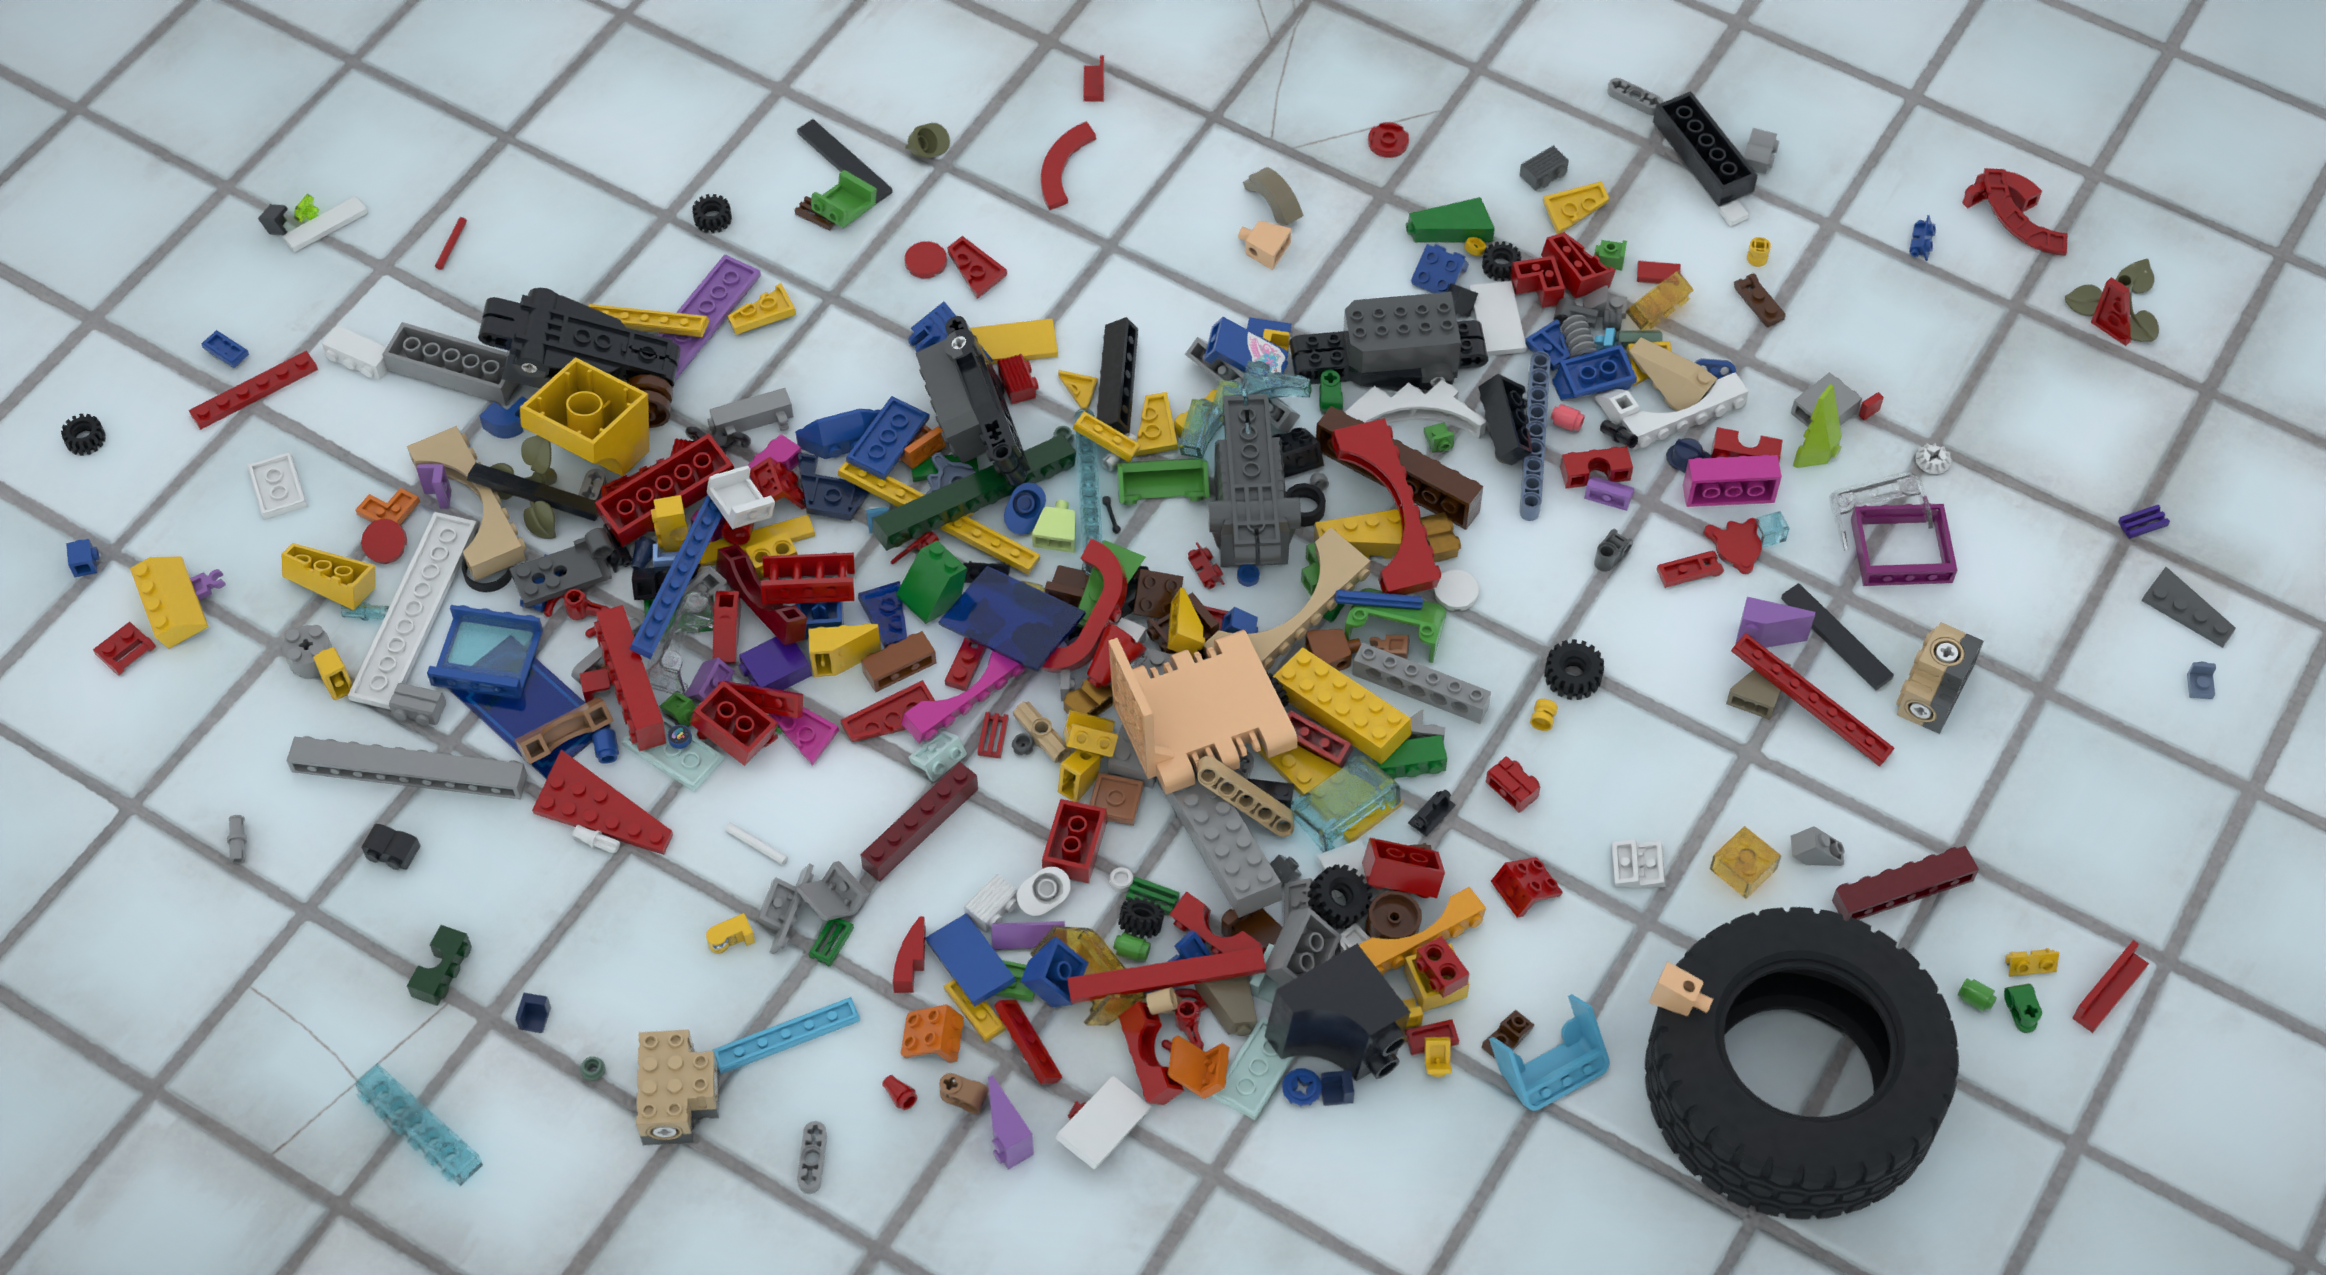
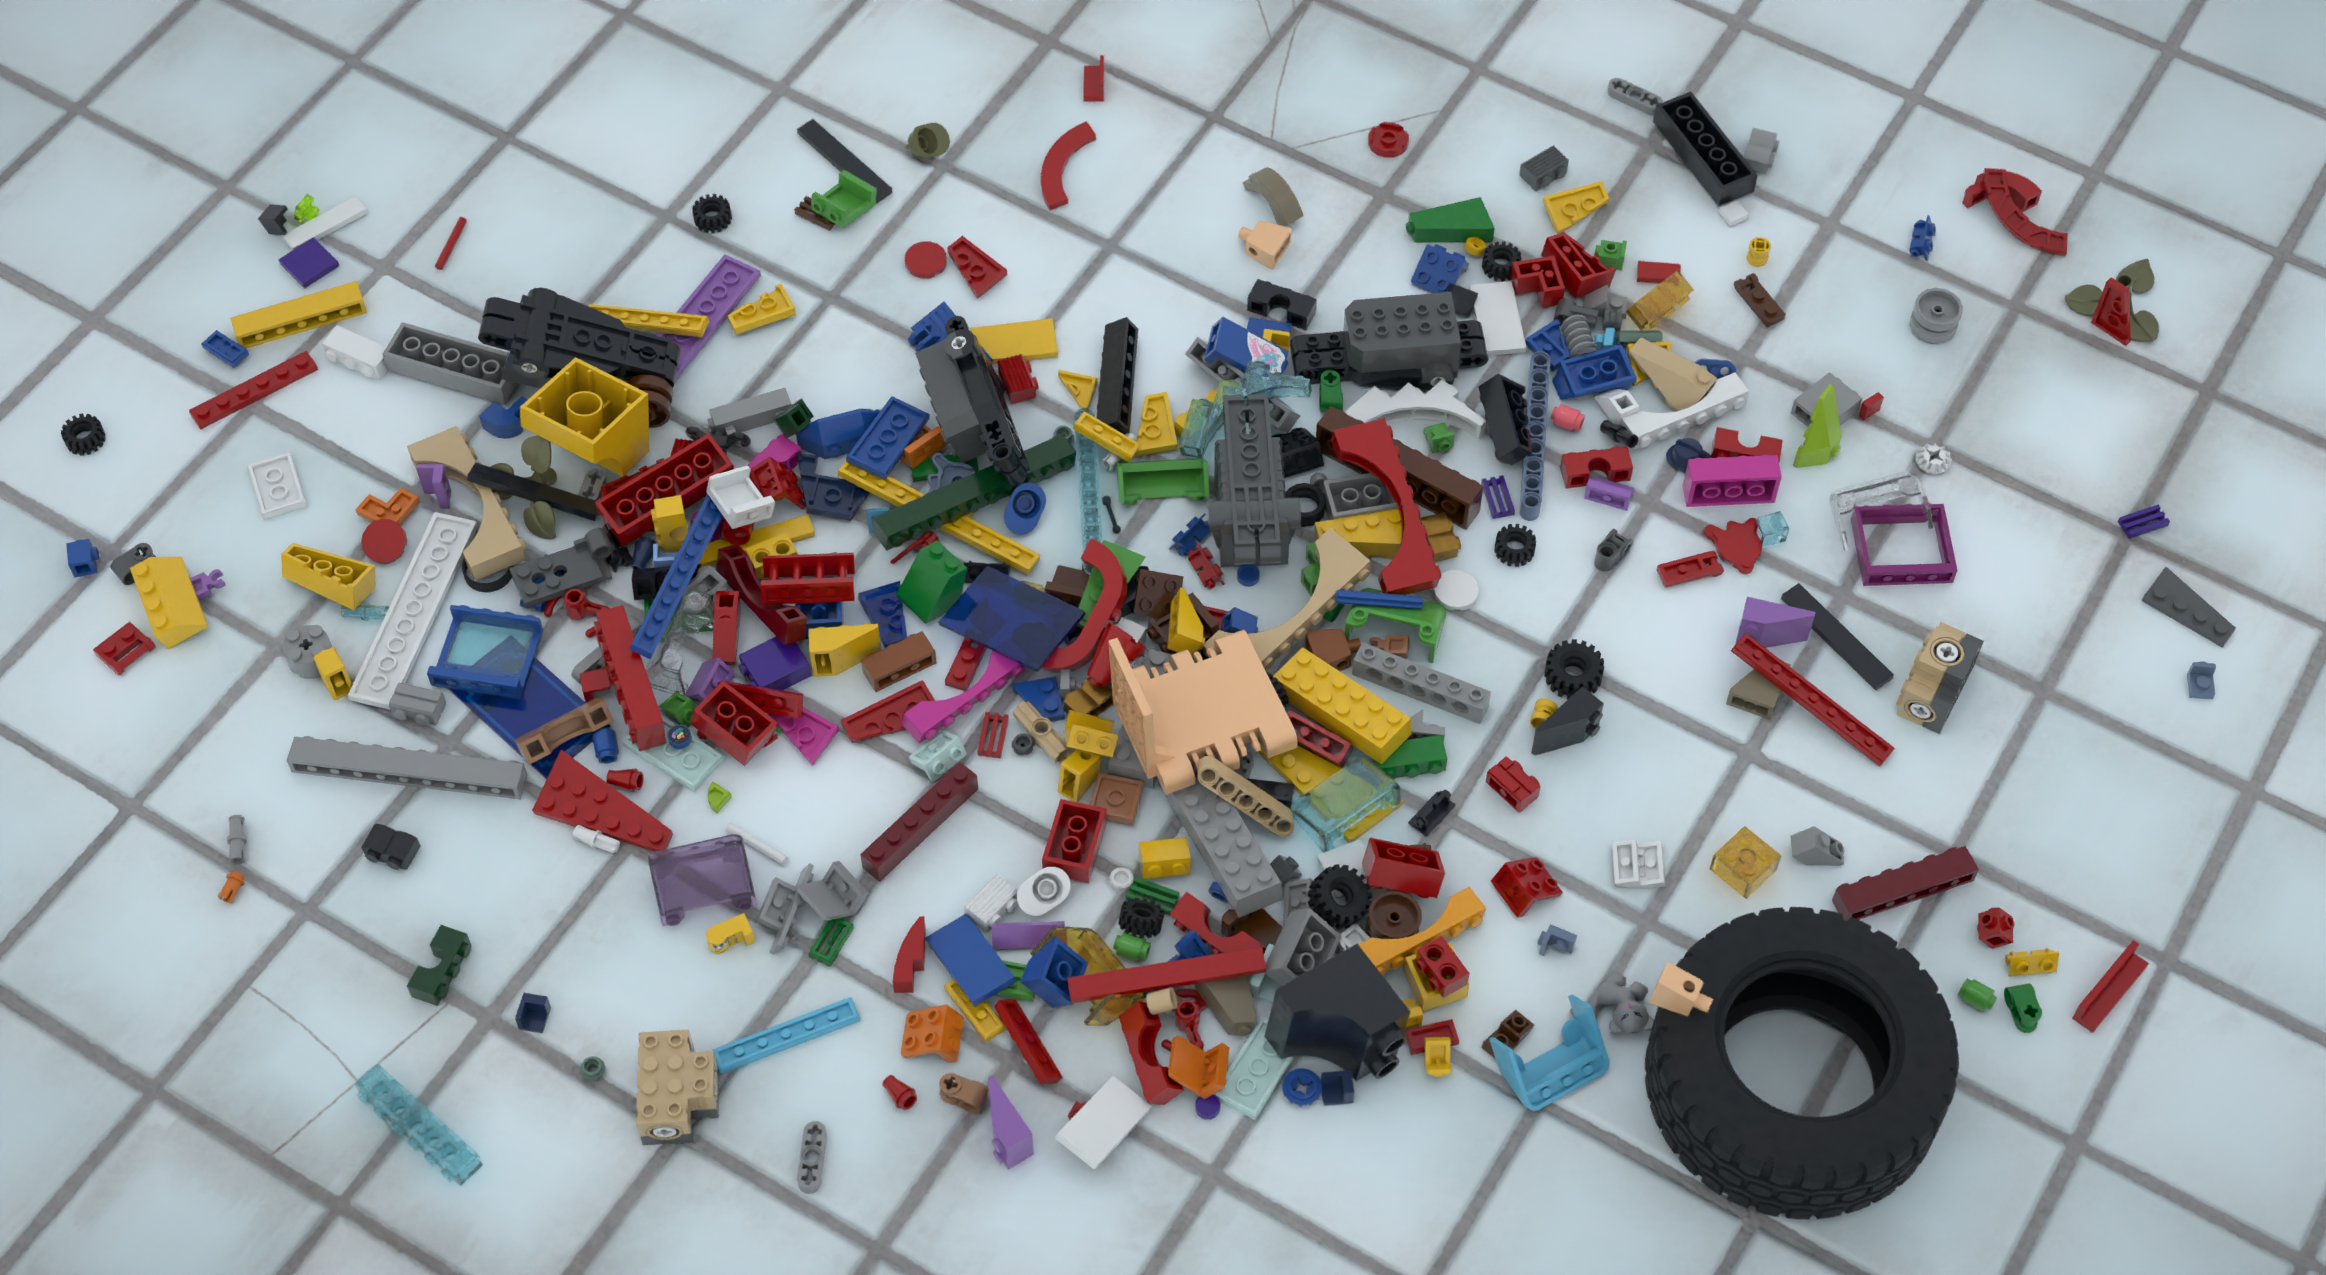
(122, 564): none -> dark grey piece
(230, 888): none -> orange pin
(298, 315): none -> yellow brick
(308, 262): none -> dark purple tile
(627, 779): none -> red cone
(701, 877): none -> clear purple windscreen
(717, 797): none -> lime tile
(793, 418): none -> dark green brick
(1043, 696): none -> blue wing
(1056, 528): yellowish green torso -> none
(1164, 858): none -> yellow brick
(1184, 541): none -> blue hinge
(1208, 1107): none -> dark purple tile
(1216, 892): none -> blue tile
(1269, 296): none -> black arch
(1356, 496): none -> light grey brick
(1494, 483): none -> dark purple tile
(1515, 555): none -> black tyre
(1558, 938): none -> sand blue bracket
(1569, 723): none -> black slope
(1628, 1014): none -> light grey animal
(1936, 315): none -> light grey wheel
(1995, 927): none -> red brick

